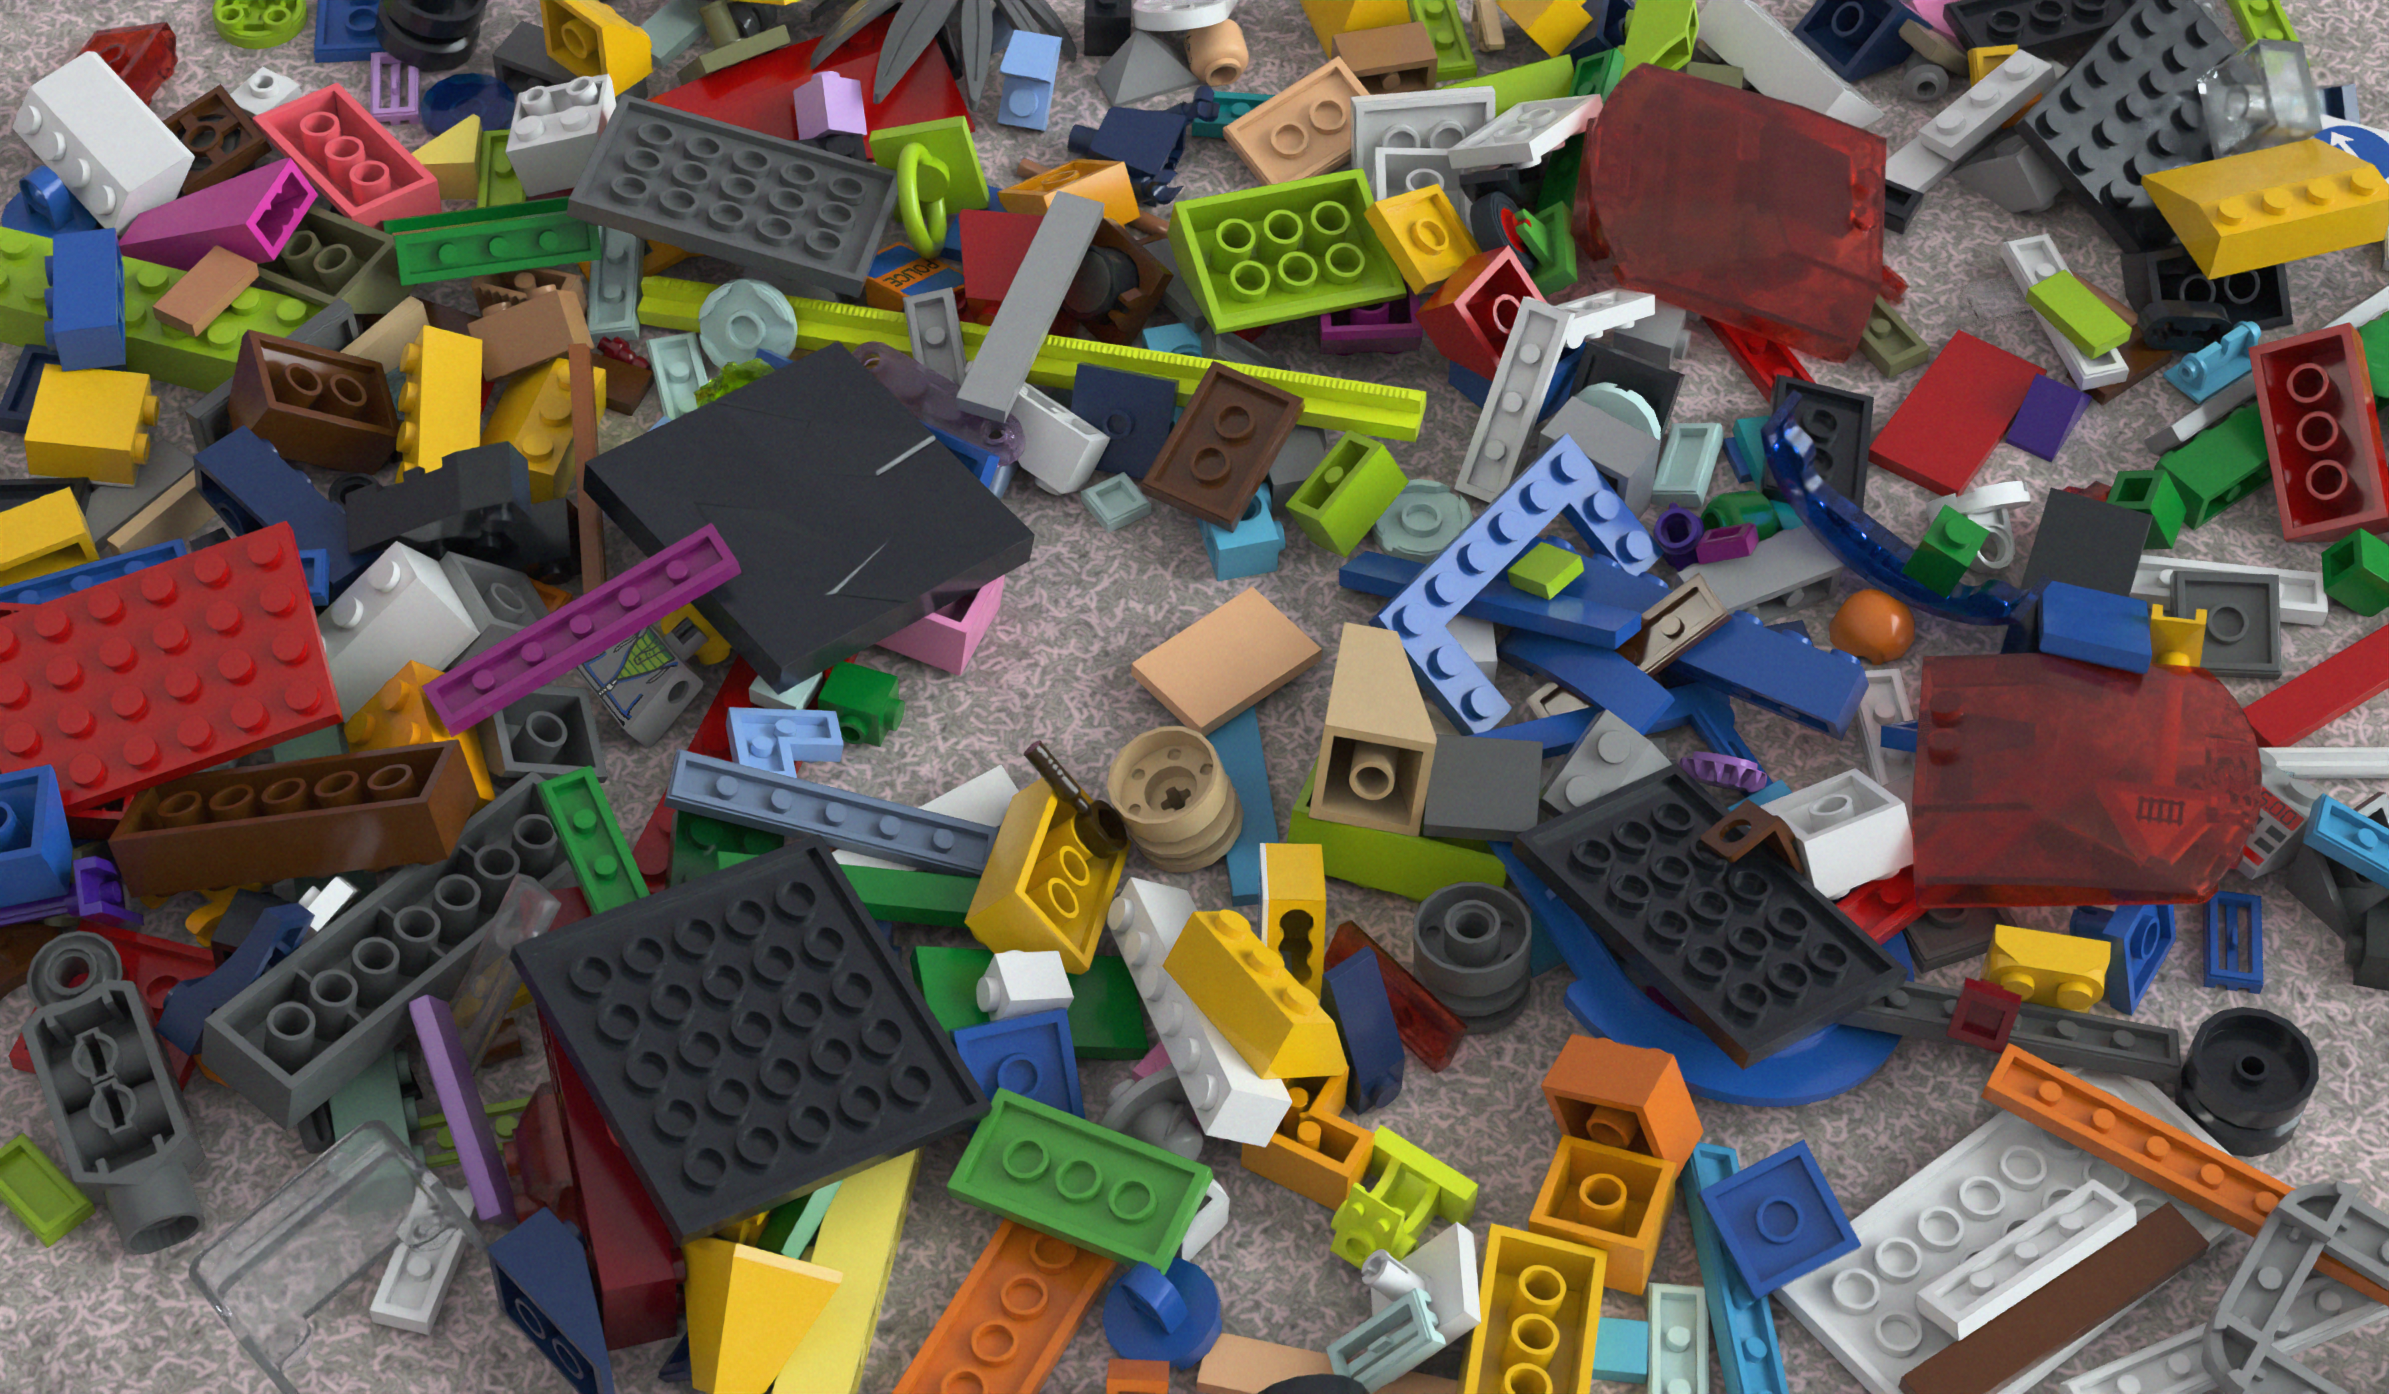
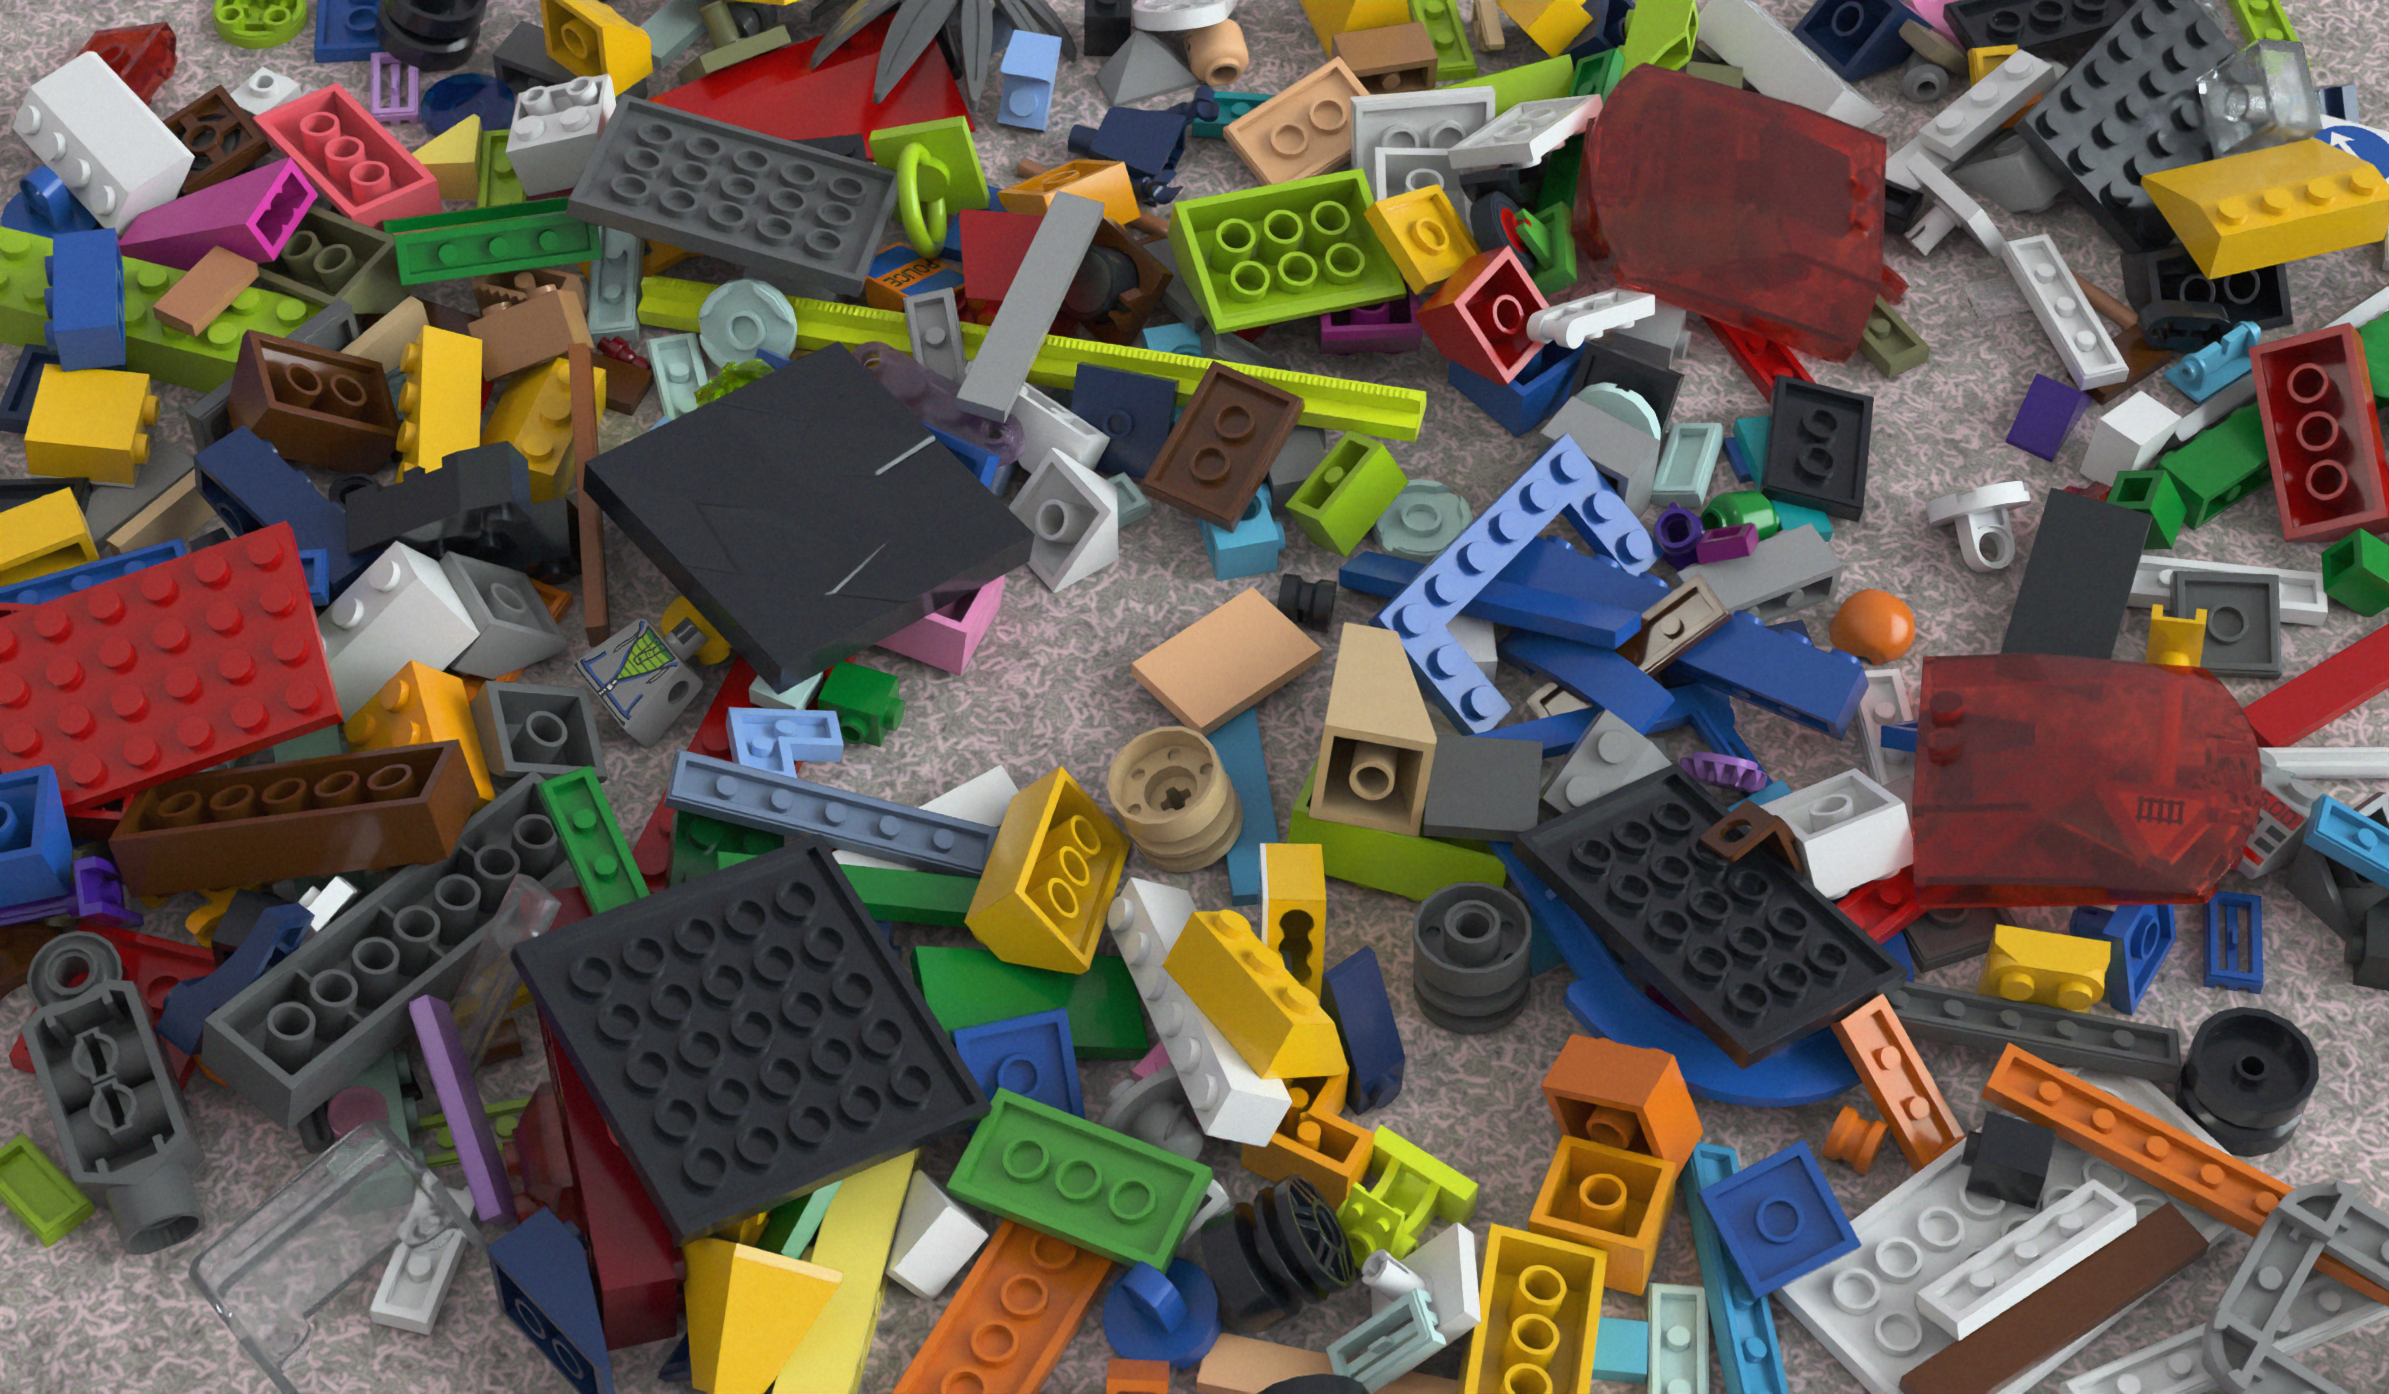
(354, 1108): none -> clear pink tile
(581, 629): magenta plate -> none
(829, 107): lavender brick -> none
(932, 1238): none -> white slope
(1023, 984): white brick -> none
(1071, 520): none -> white slope
(1095, 822): dark brown piece -> none
(1277, 1253): none -> black wheel
(1307, 601): none -> black wheel
(1420, 1017): clear red tile -> none
(1514, 399): white plate -> none
(1545, 570): lime tile -> none
(1855, 1140): none -> orange wheel
(1868, 545): clear blue windscreen -> none
(1898, 1082): none -> orange plate
(1945, 551): green brick -> none
(1951, 209): none -> white tile
(1955, 415): red tile -> none
(1984, 1014): dark red tile -> none
(2008, 1159): none -> black brick
(2078, 314): lime tile -> none
(2094, 627): blue tile -> none
(2128, 438): none -> white slope

